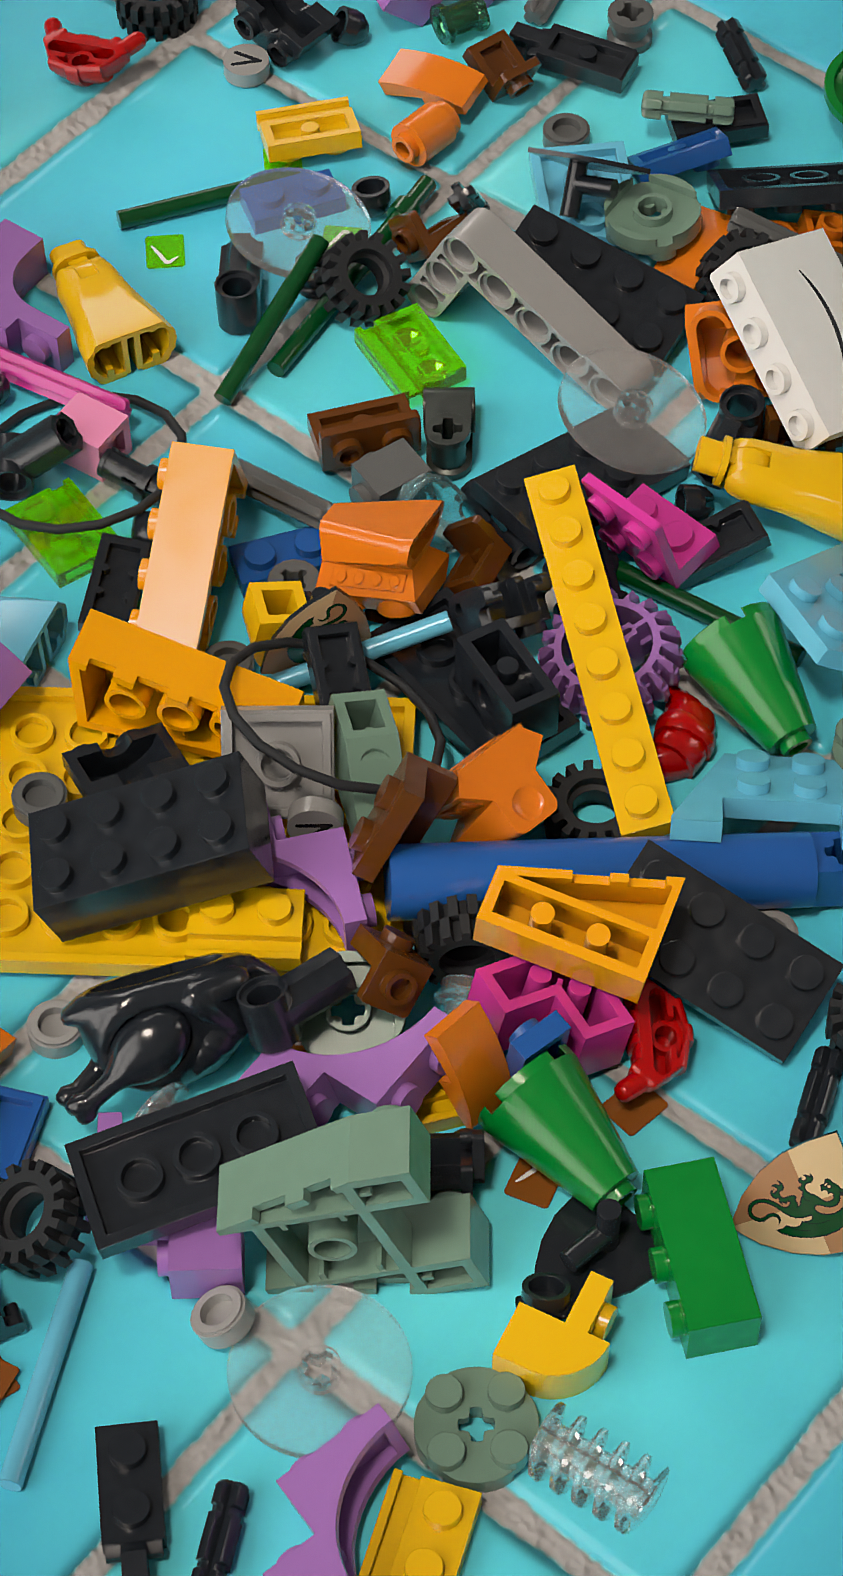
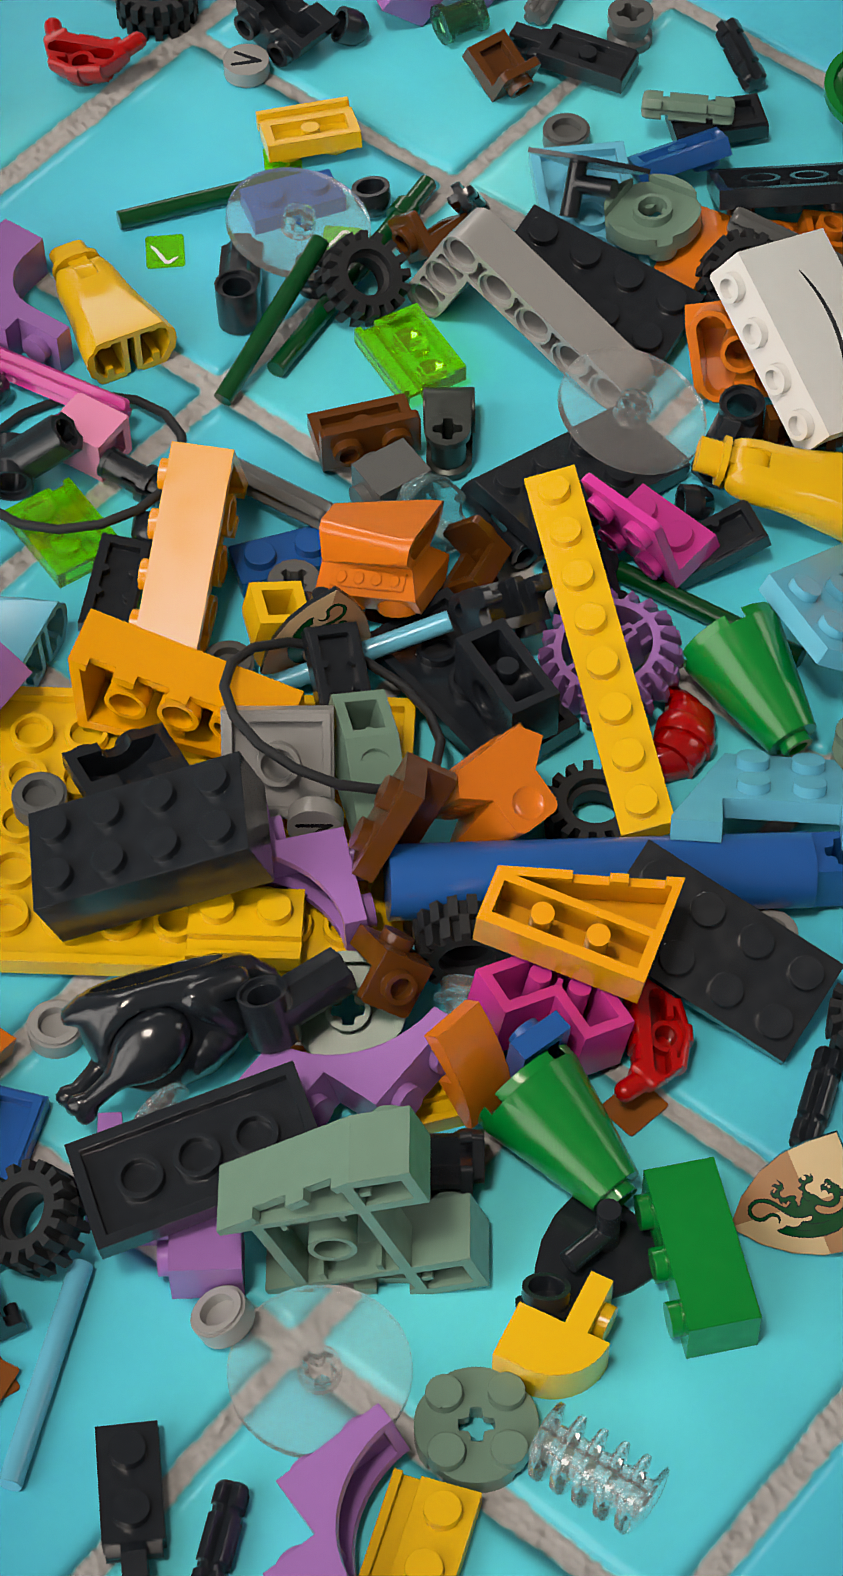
(425, 132): orange brick -> none
(432, 79): orange slope -> none
(530, 1185): dark orange sticker -> none

